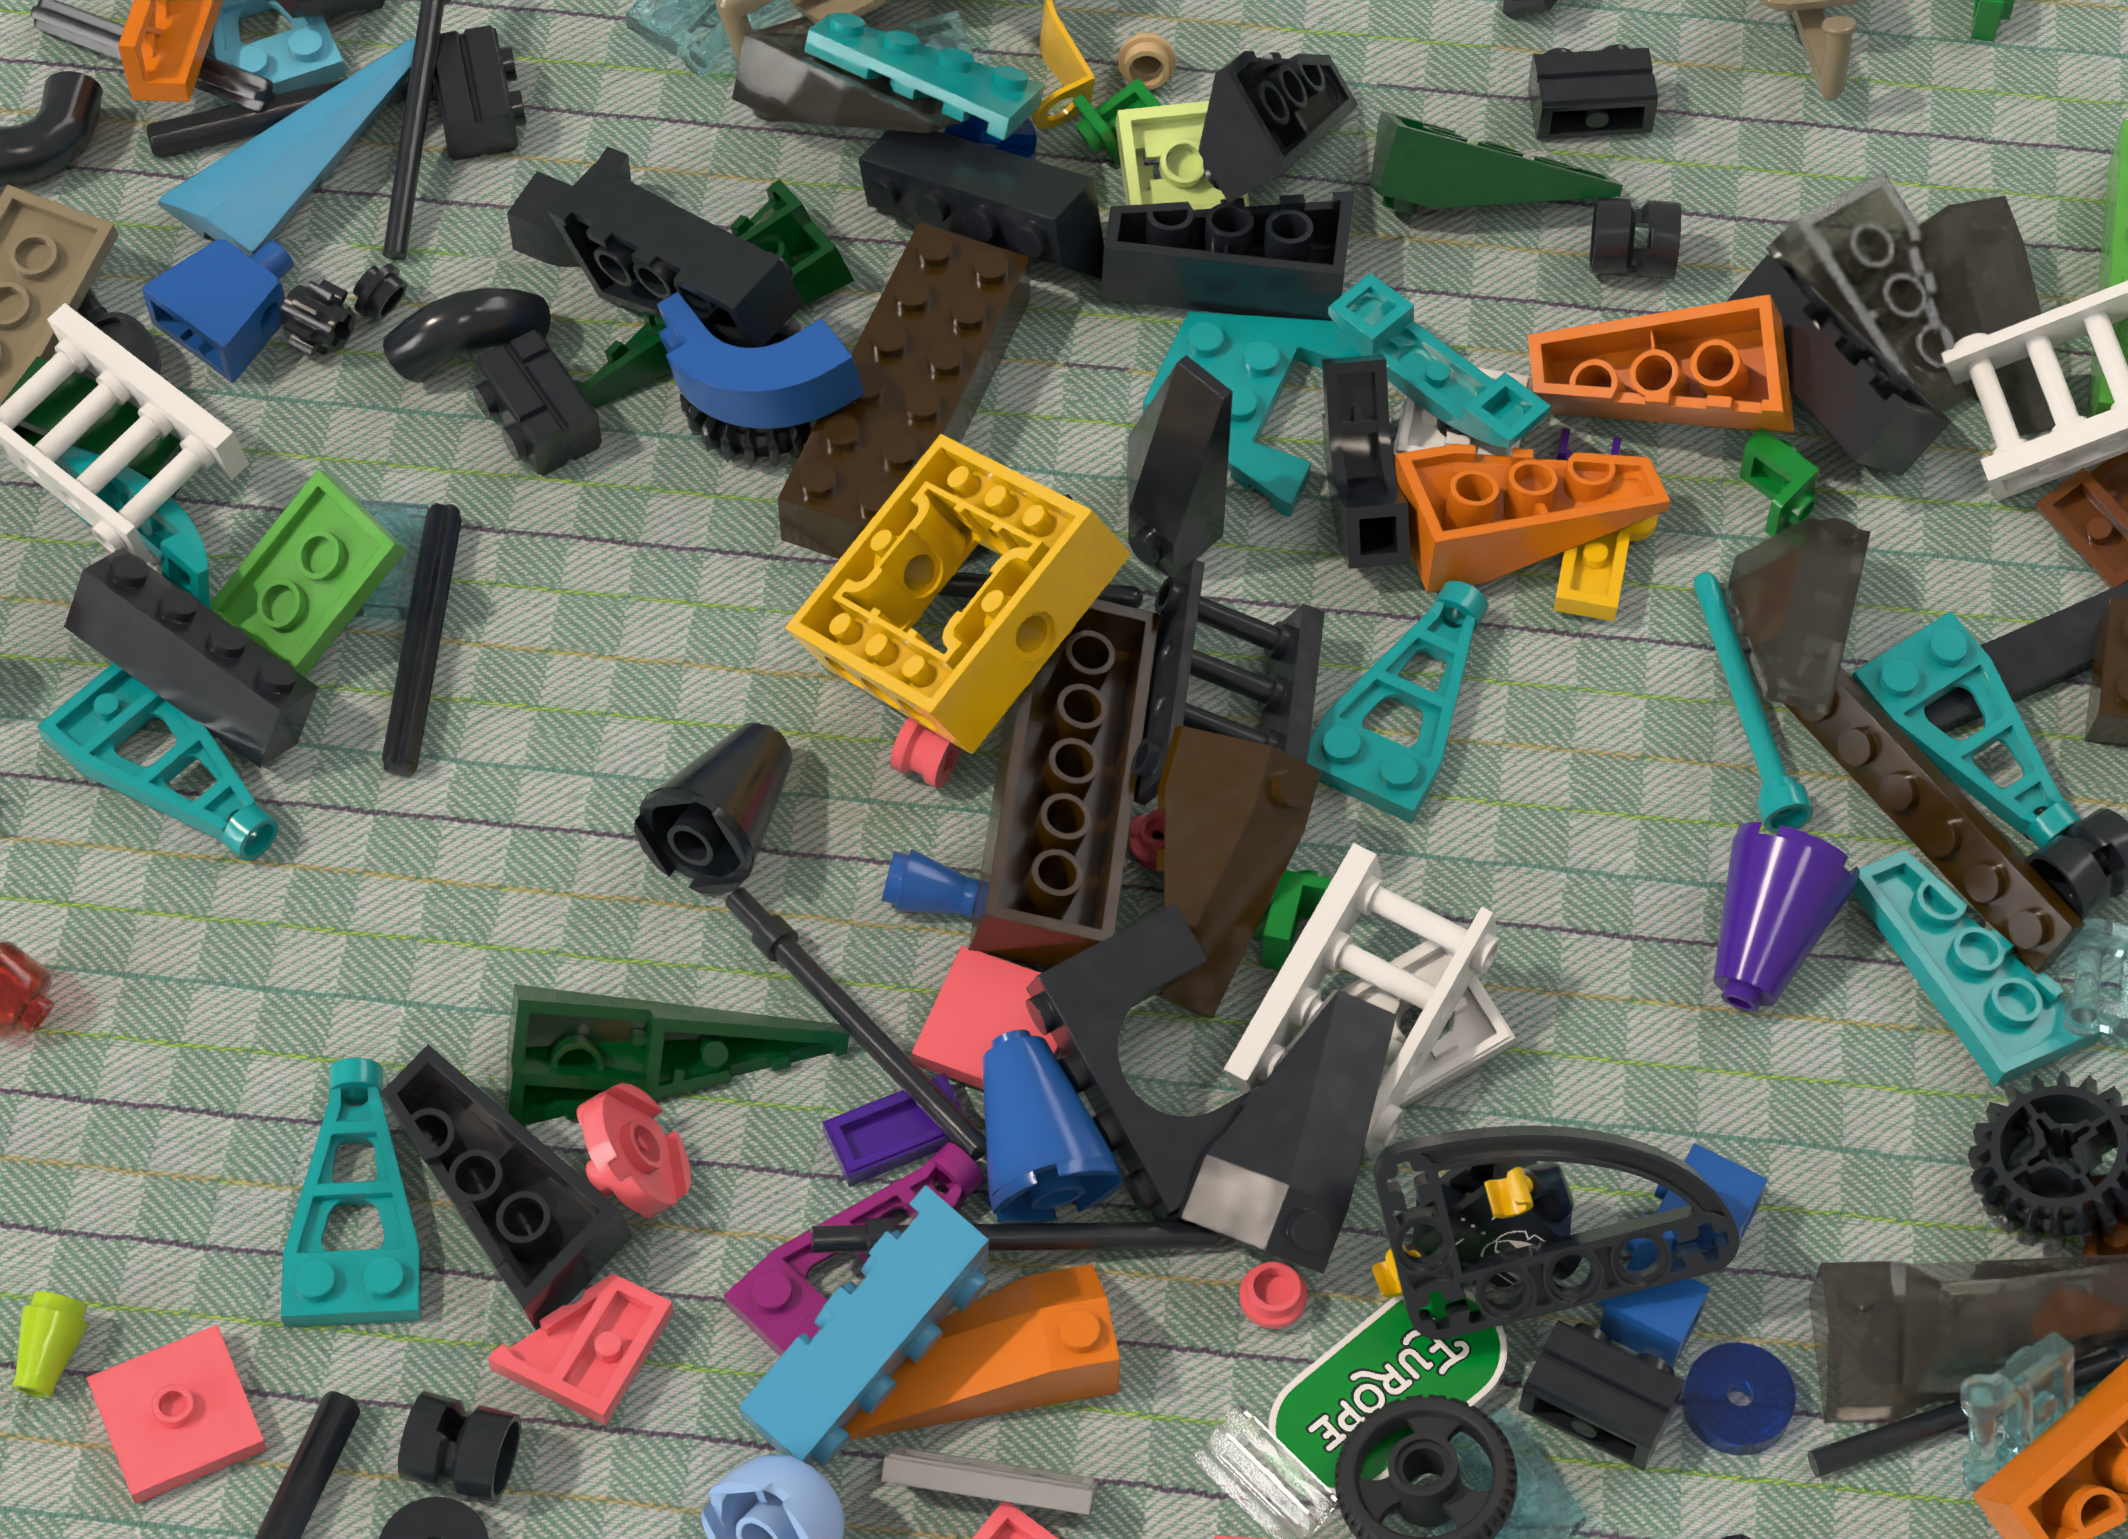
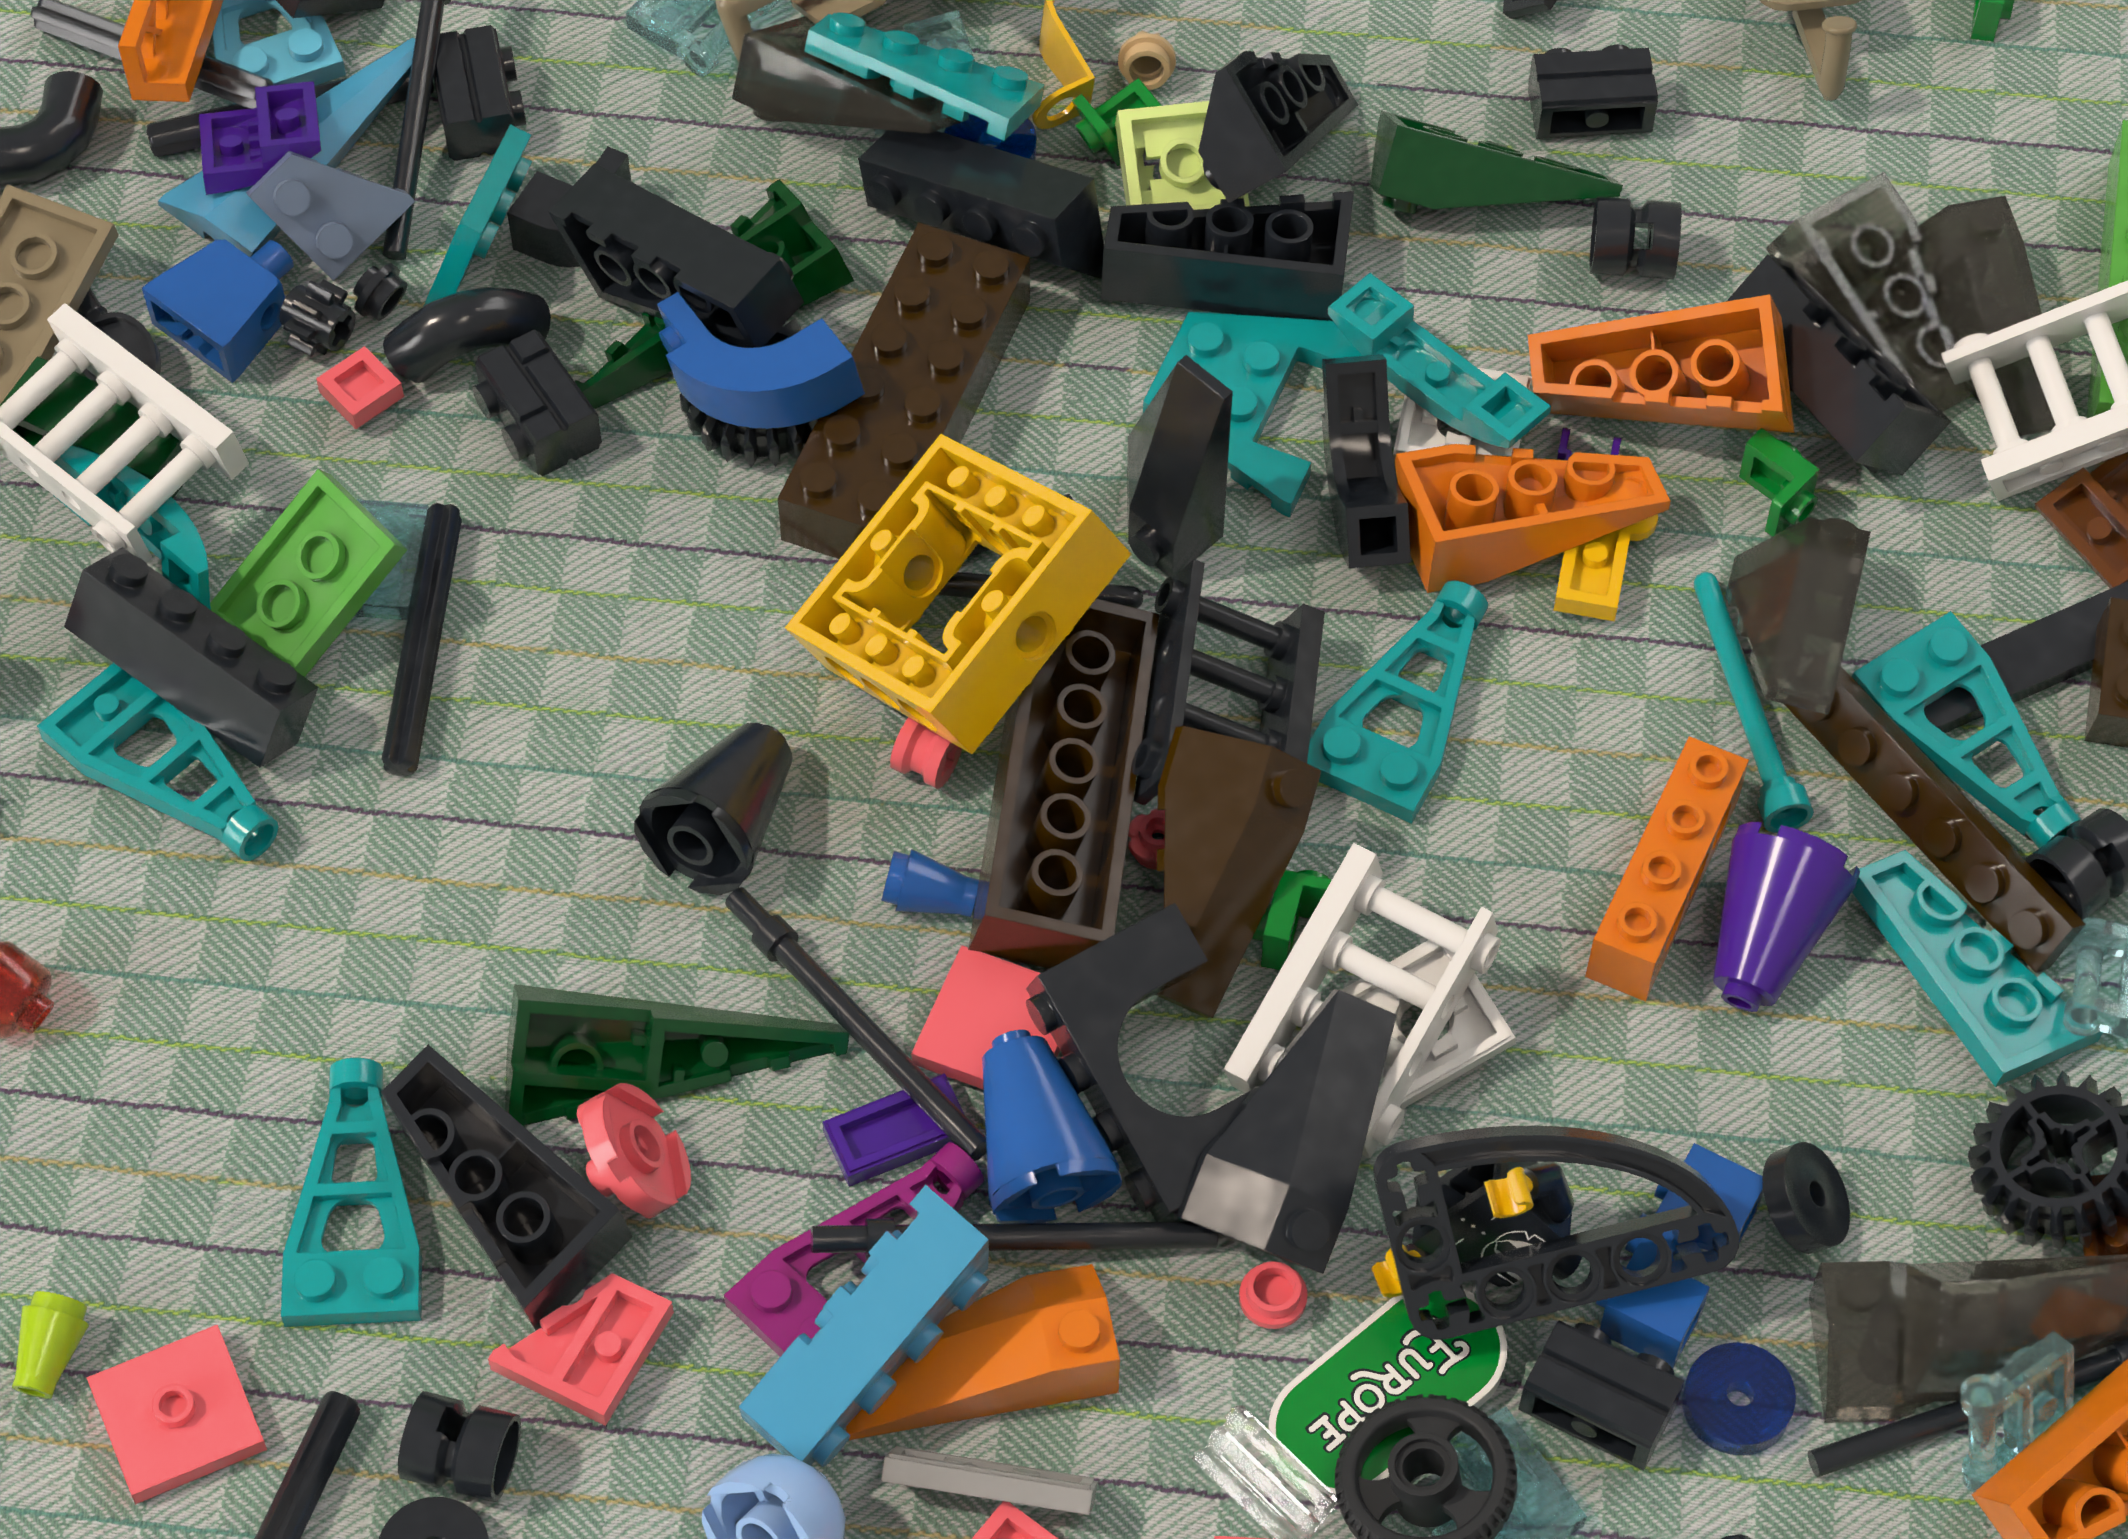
(247, 143): none -> dark purple slope
(327, 209): none -> sand blue wing
(360, 387): none -> coral plate
(488, 205): none -> teal wing
(1666, 869): none -> orange brick
(1806, 1197): none -> black piece

